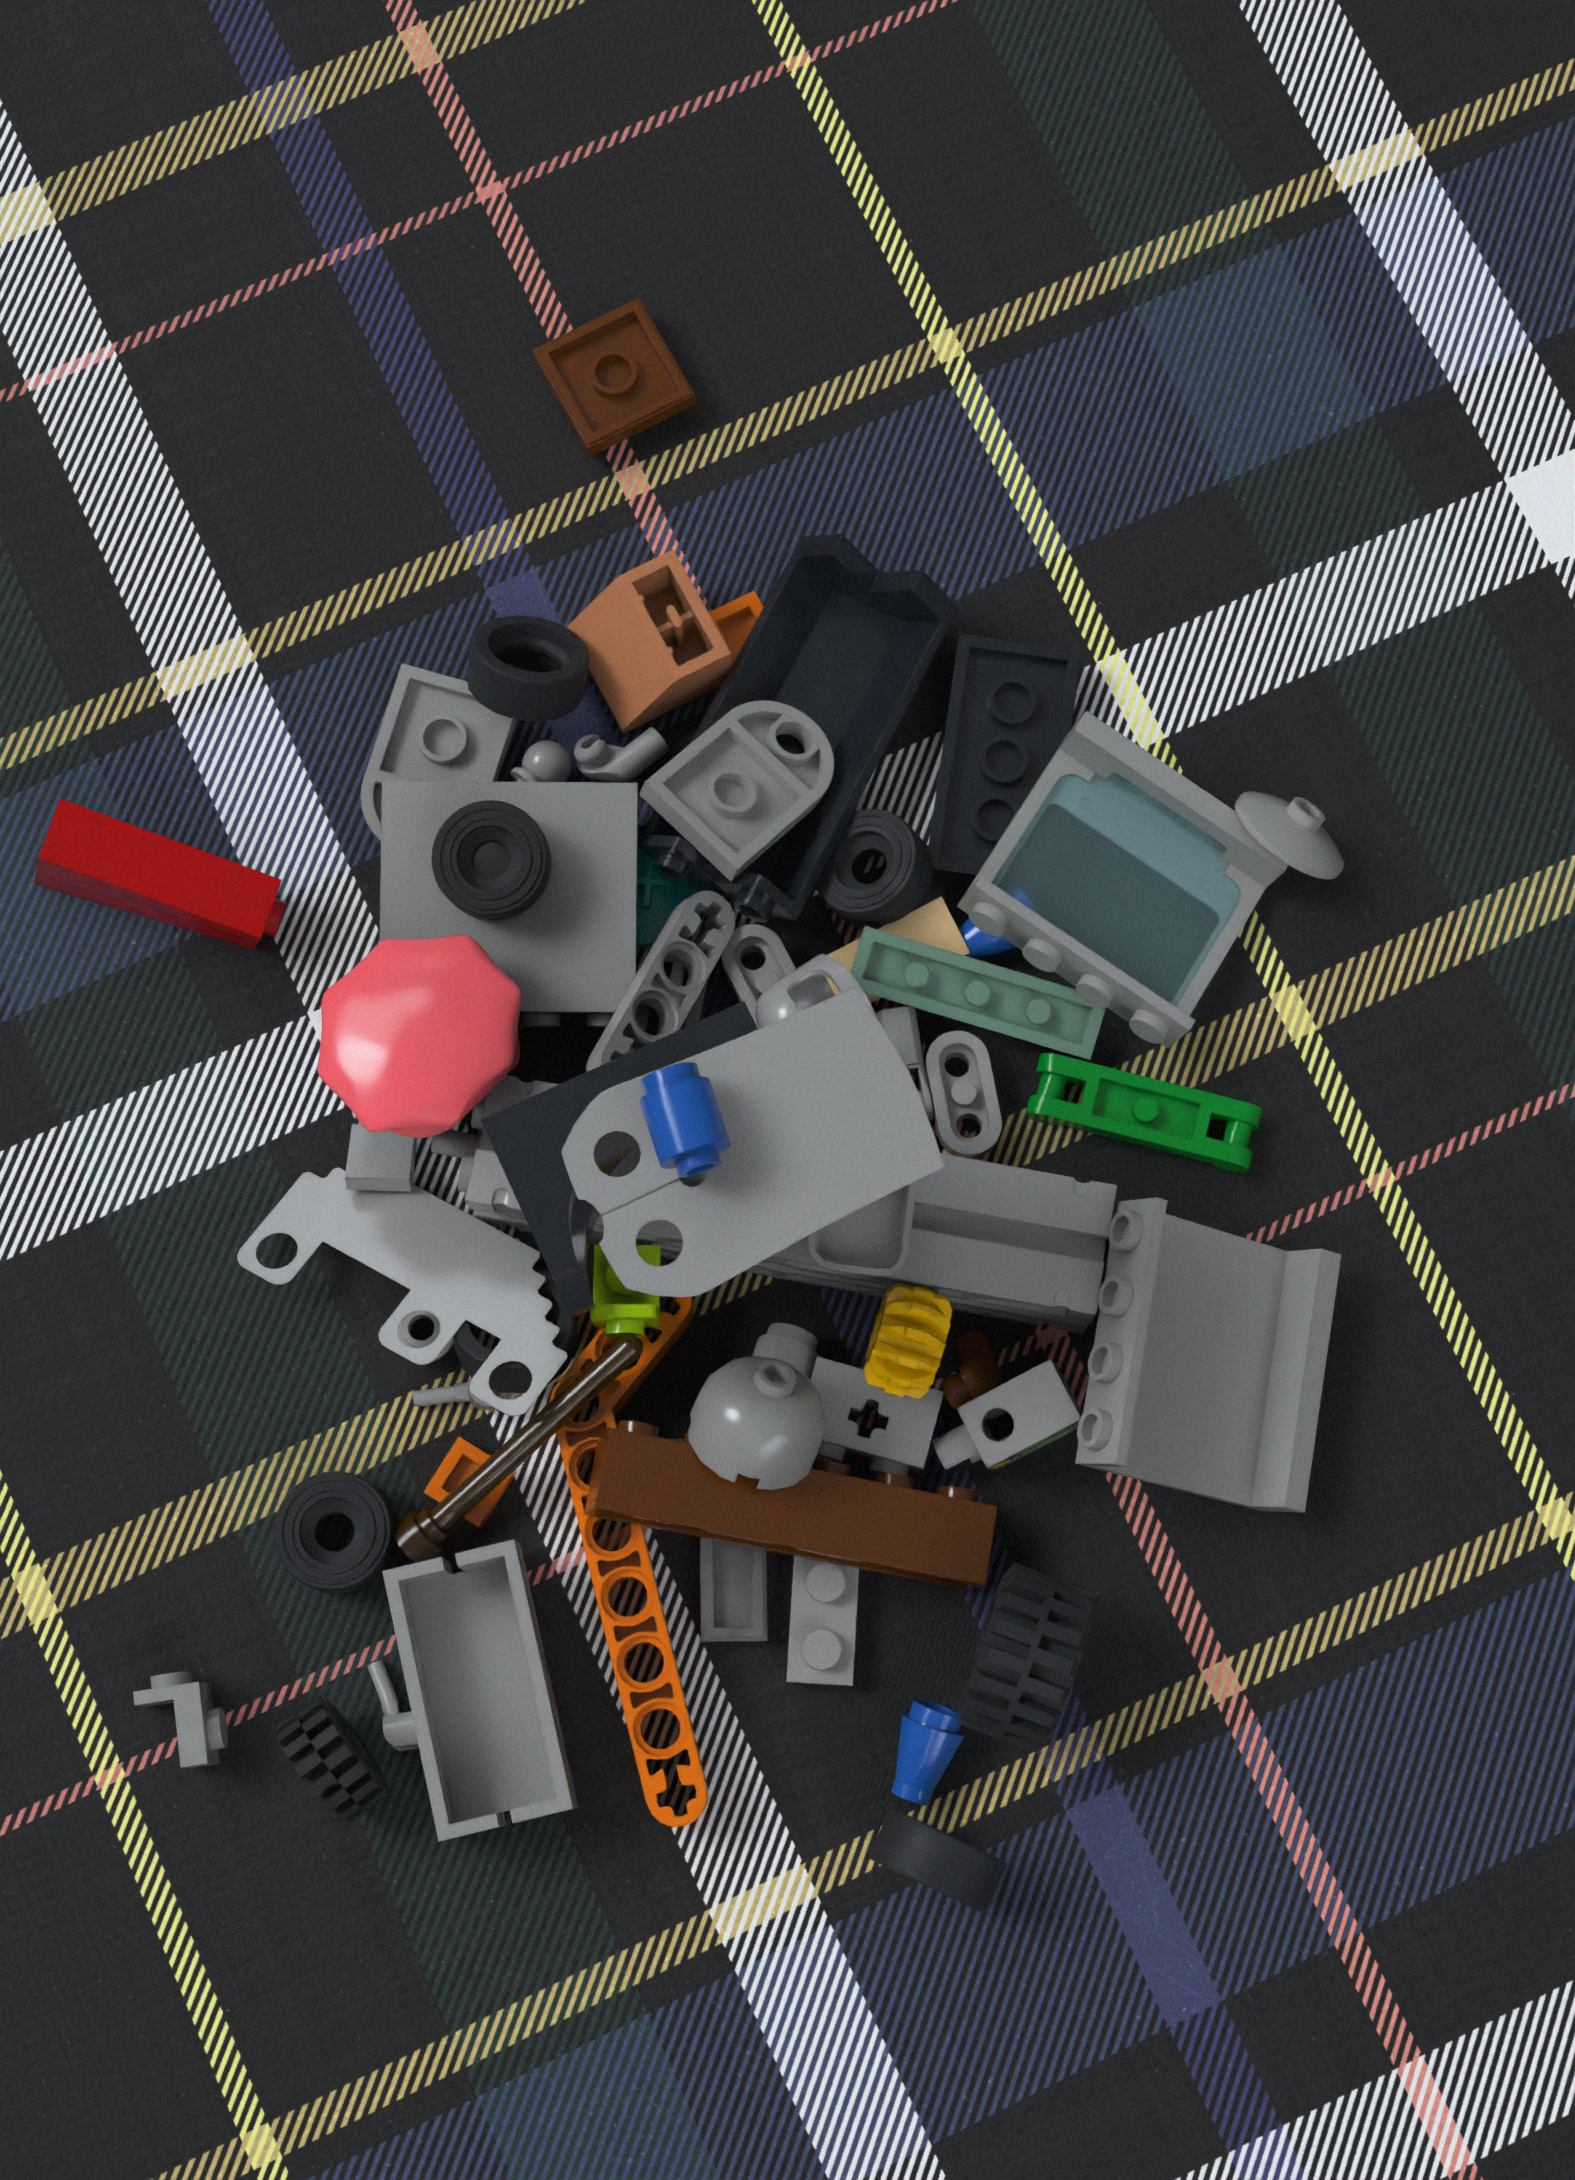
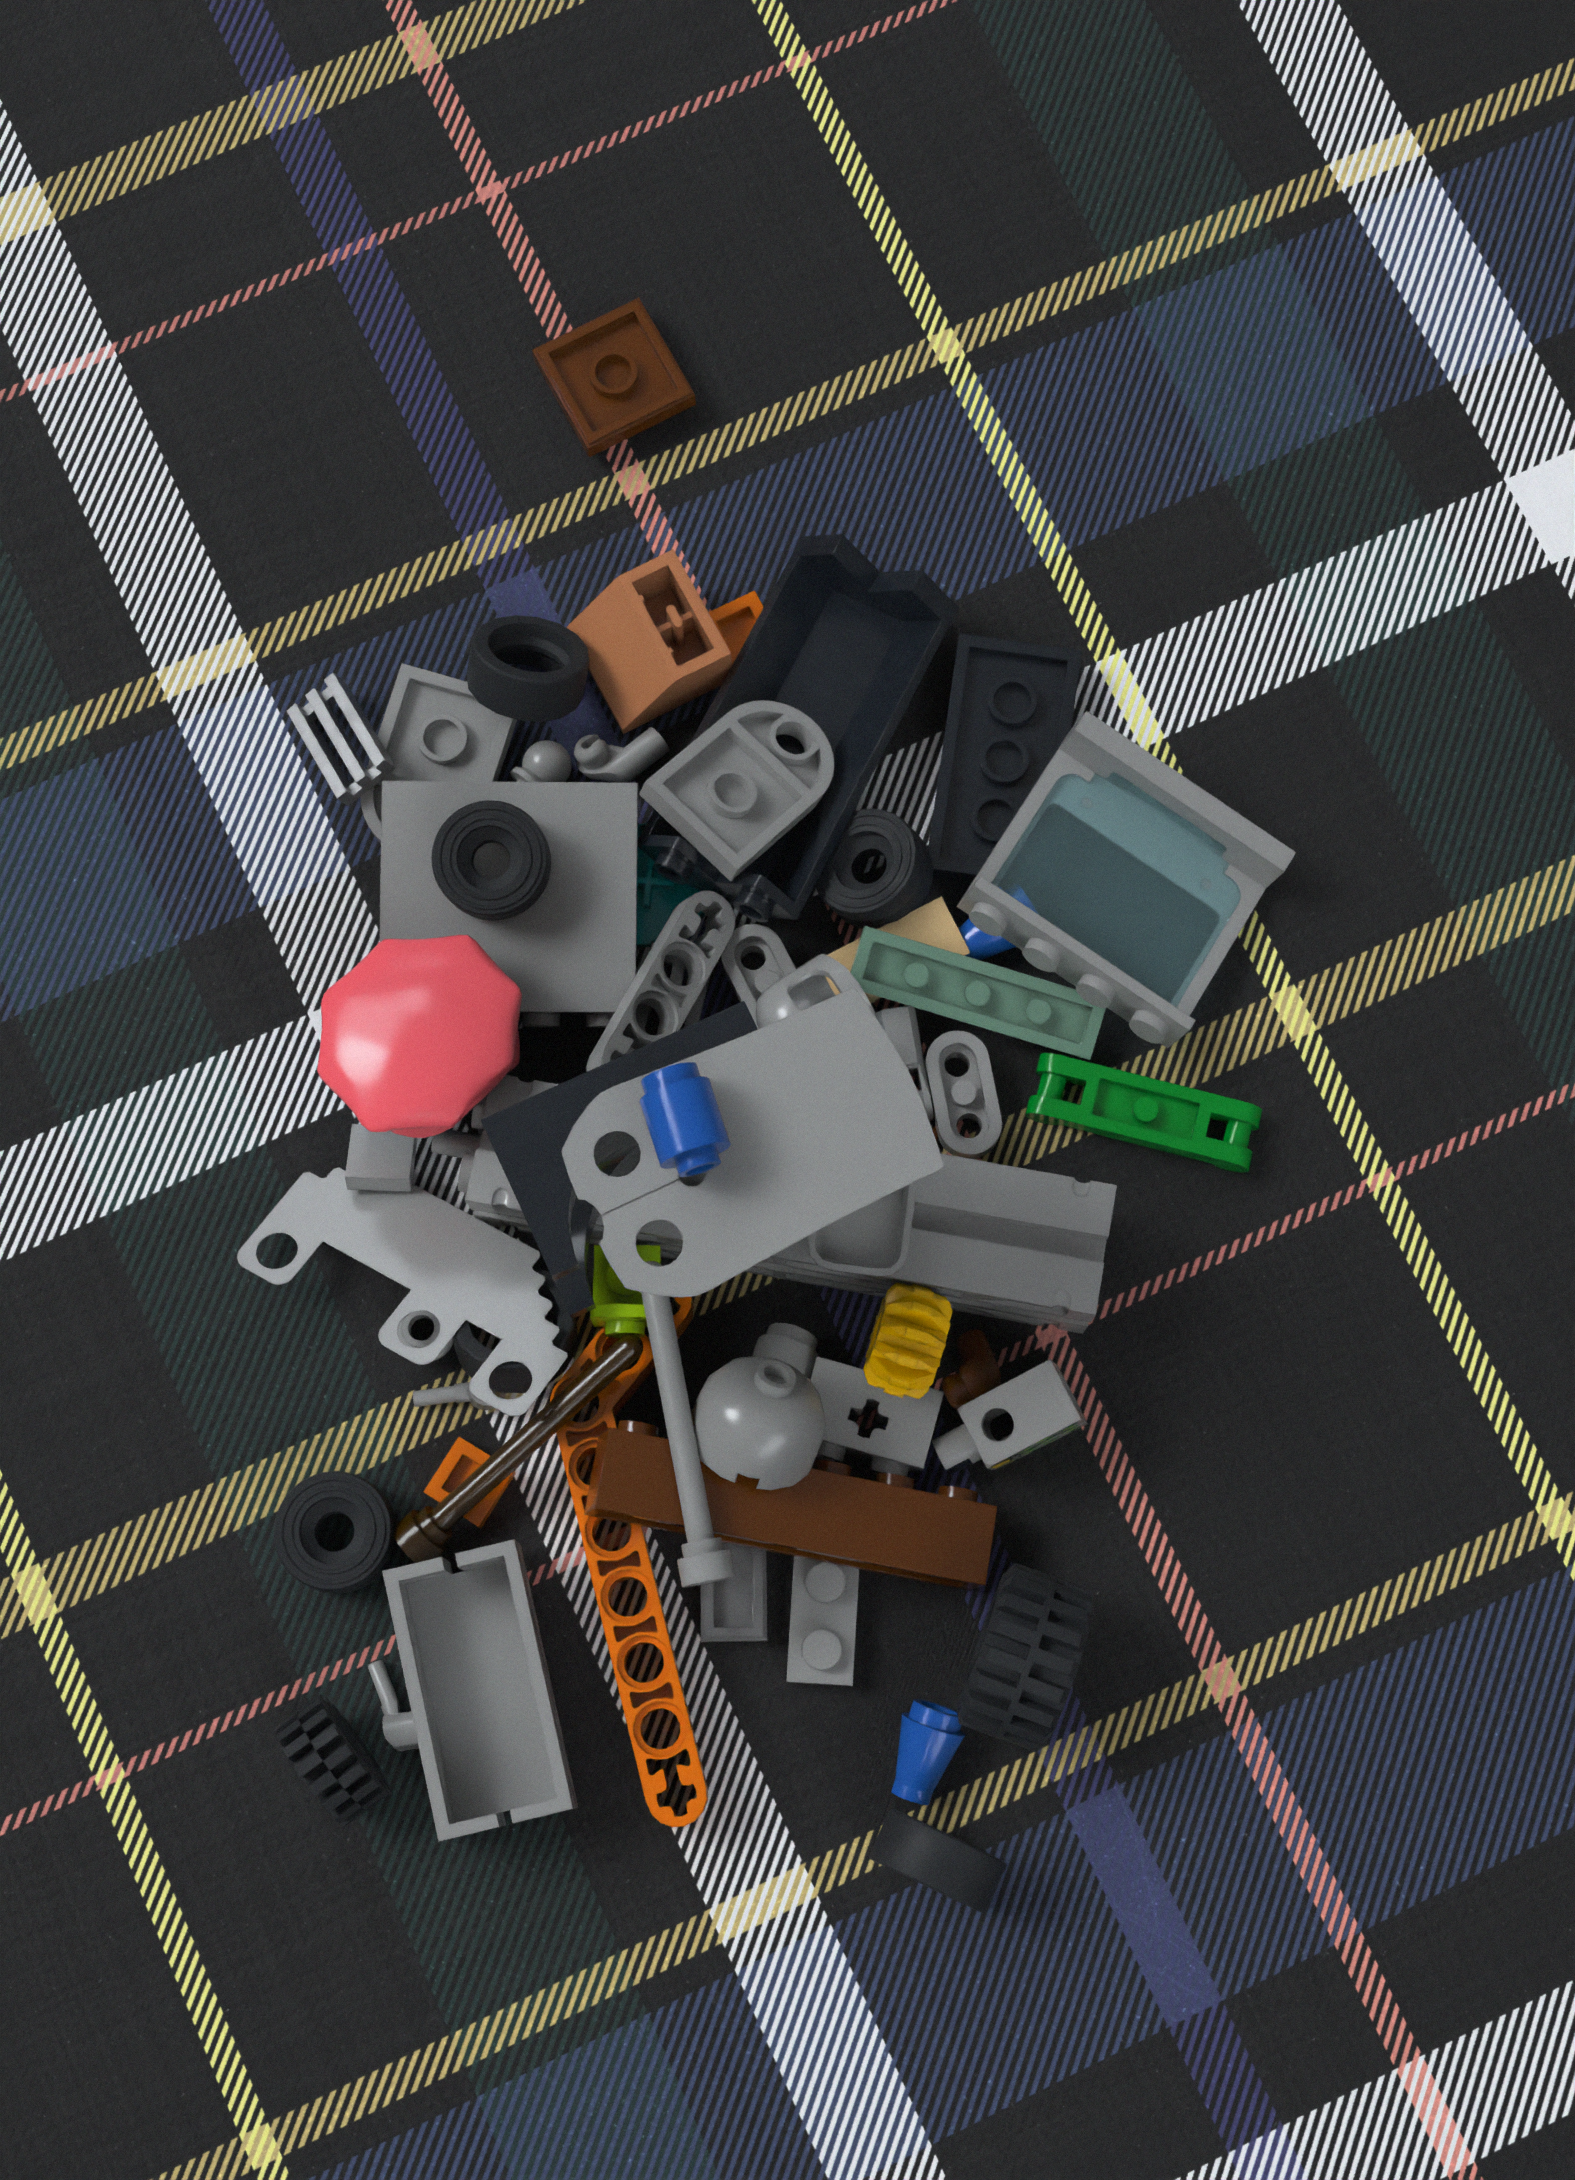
(156, 877): red slope -> none
(198, 1724): light grey bracket -> none
(319, 707): none -> tile
(703, 1555): none -> light grey piece
(1207, 1360): light grey panel -> none
(1291, 832): light grey dish -> none

